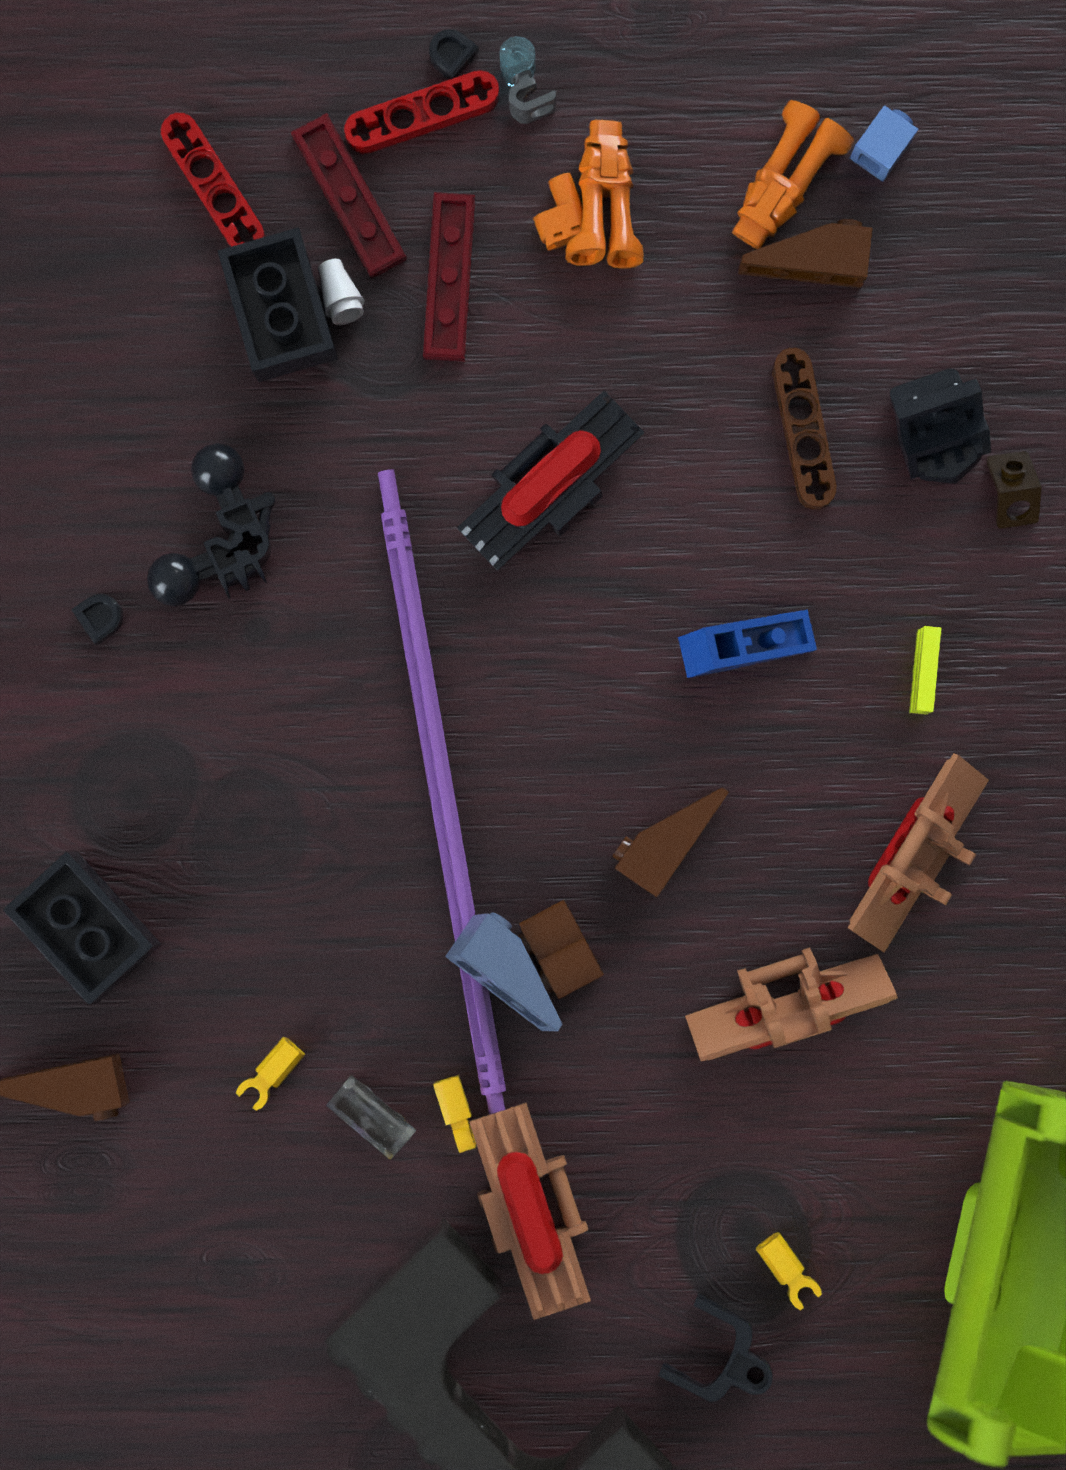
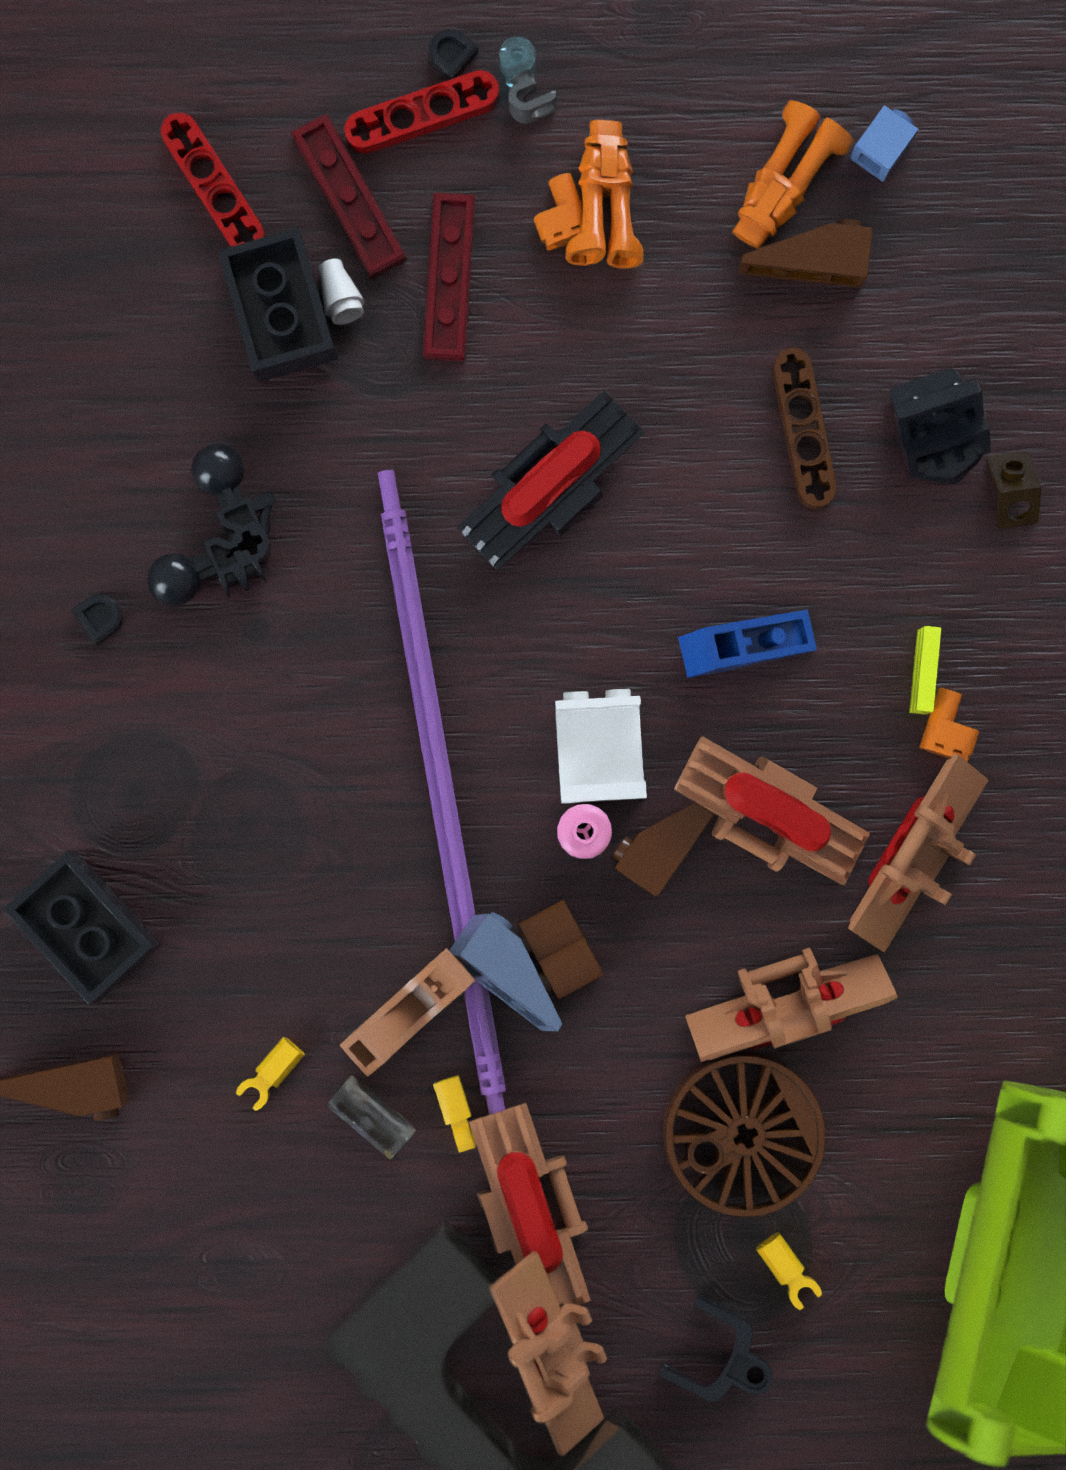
(407, 1012): none -> nougat arch
(550, 1352): none -> nougat piece
(592, 845): none -> bright pink head
(599, 747): none -> white panel
(776, 801): none -> nougat piece
(801, 1106): none -> reddish brown piece
(942, 734): none -> orange piece

